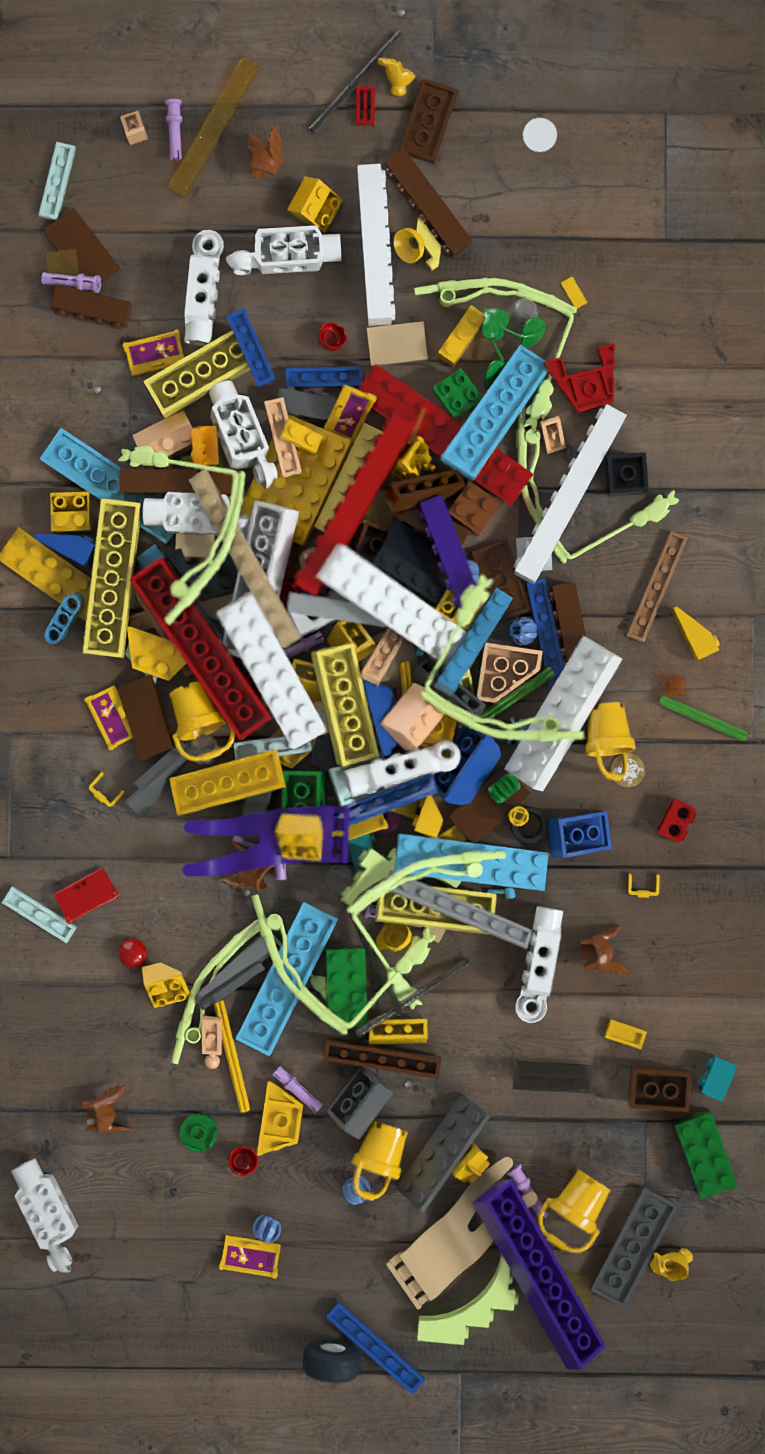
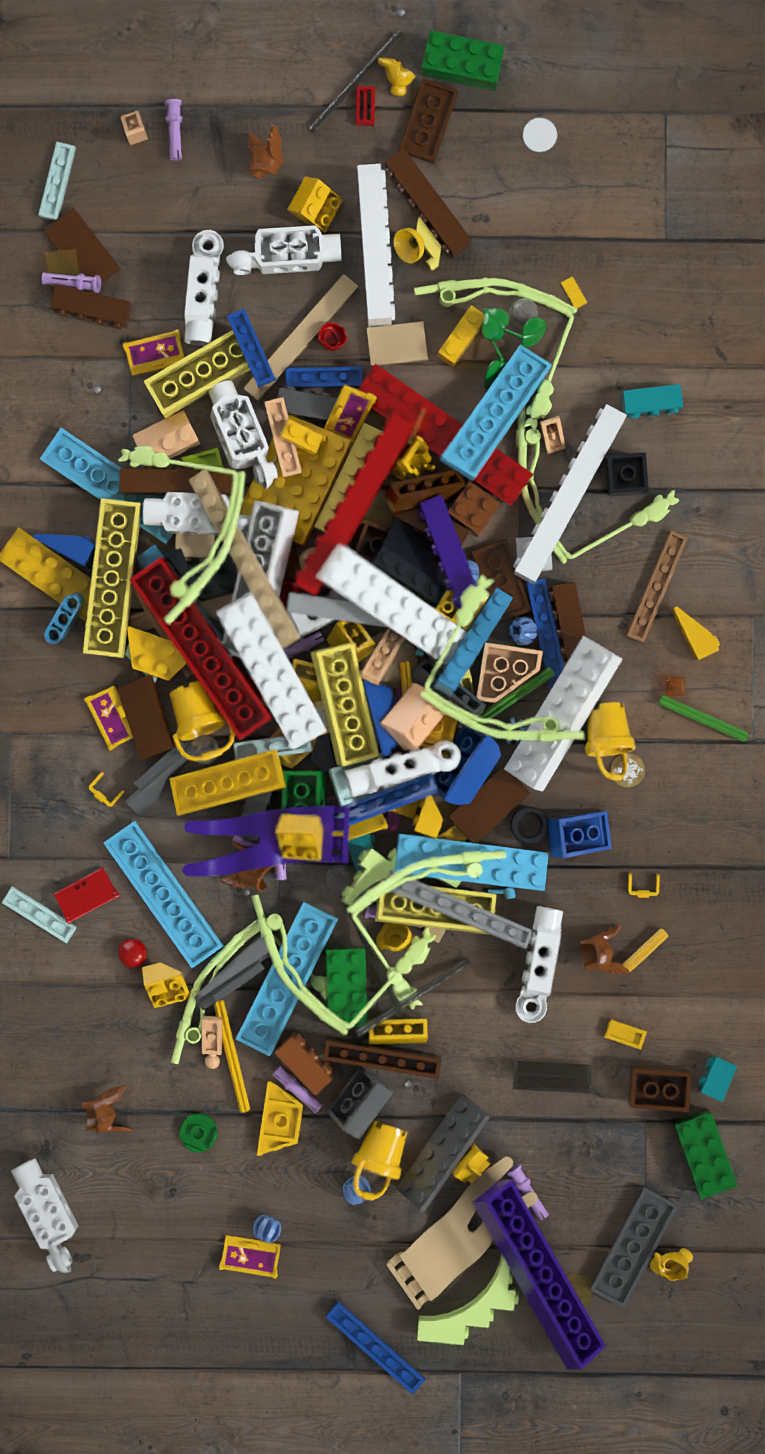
(71, 513): yellow slope -> none
(163, 894): none -> medium azure plate
(205, 445): light orange bracket -> none
(213, 126): clear yellow tile -> none
(243, 1161): red hair -> none
(305, 333): none -> tan tile
(305, 1063): none -> dark orange brick
(331, 1361): black wheel -> none
(457, 394): green bracket -> none
(462, 60): none -> green brick
(504, 788): green gear -> none
(518, 816): yellow wheel -> none
(580, 1205): yellow piece -> none
(588, 388): red wing -> none
(645, 950): none -> yellow axle
(652, 401): none -> teal brick
(671, 818): red brick -> none

